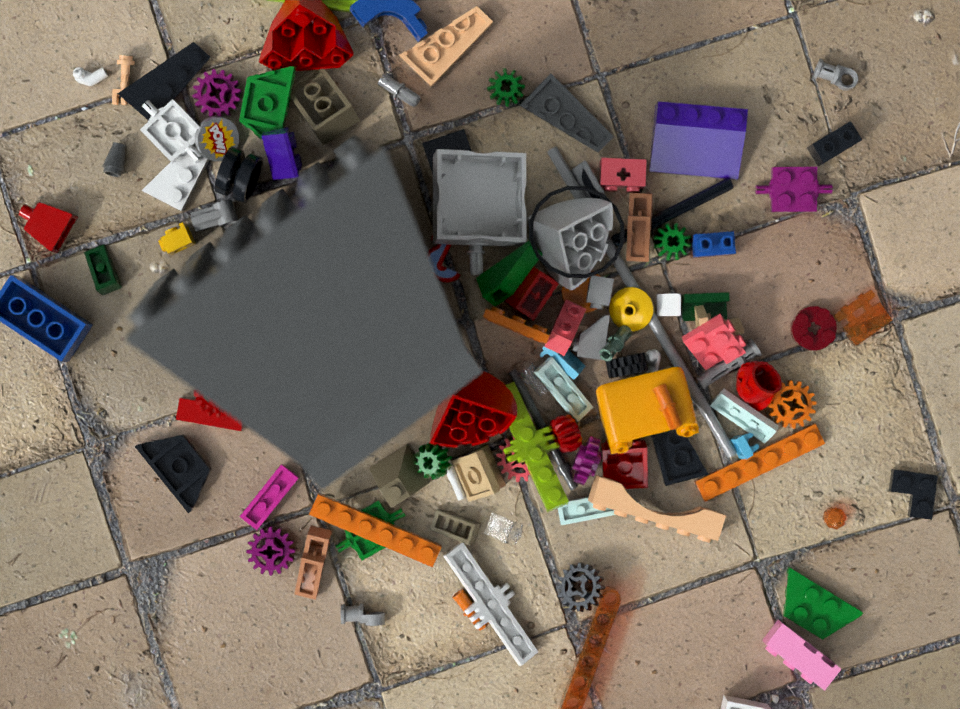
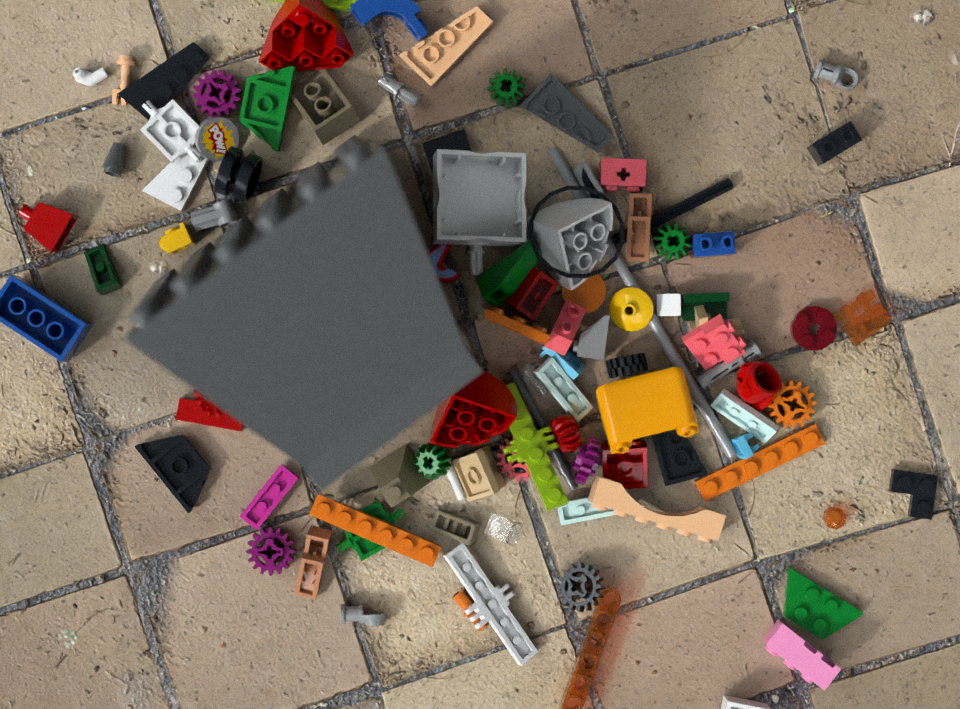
(280, 153): dark purple slope -> none
(599, 292): light grey brick -> none
(615, 343): sand green pin -> none
(653, 359): white arm -> none
(667, 406): orange axle -> none
(698, 140): dark purple slope -> none
(793, 189): magenta plate -> none

